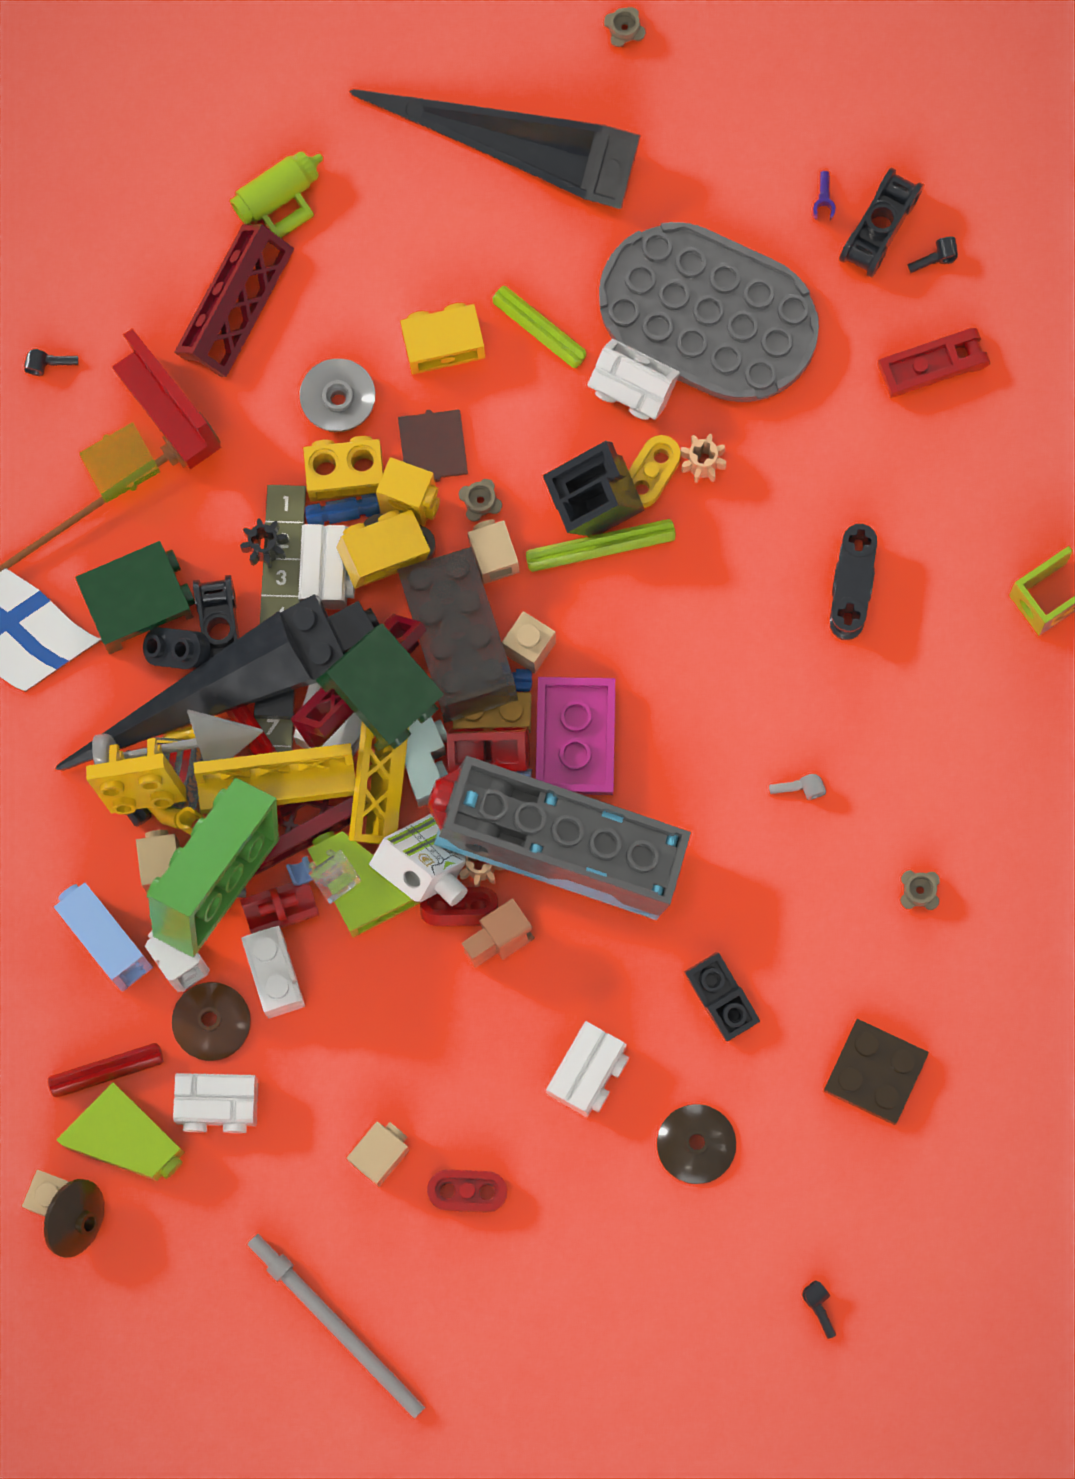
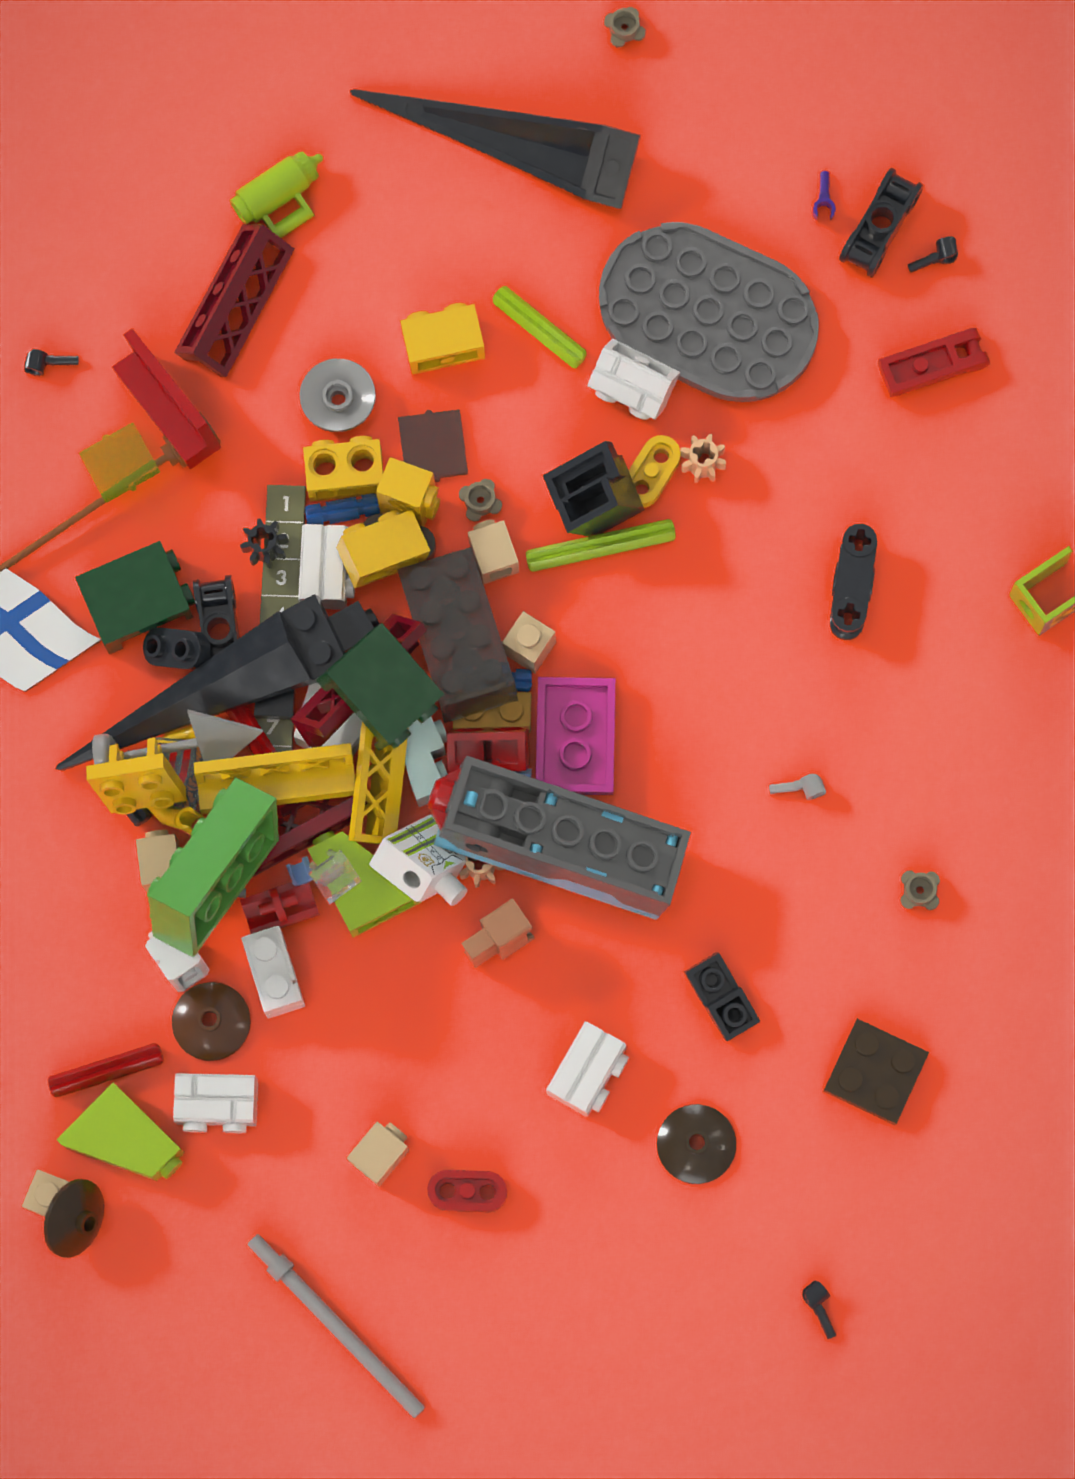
(102, 935): light blue window -> none
(468, 912): red plate -> none

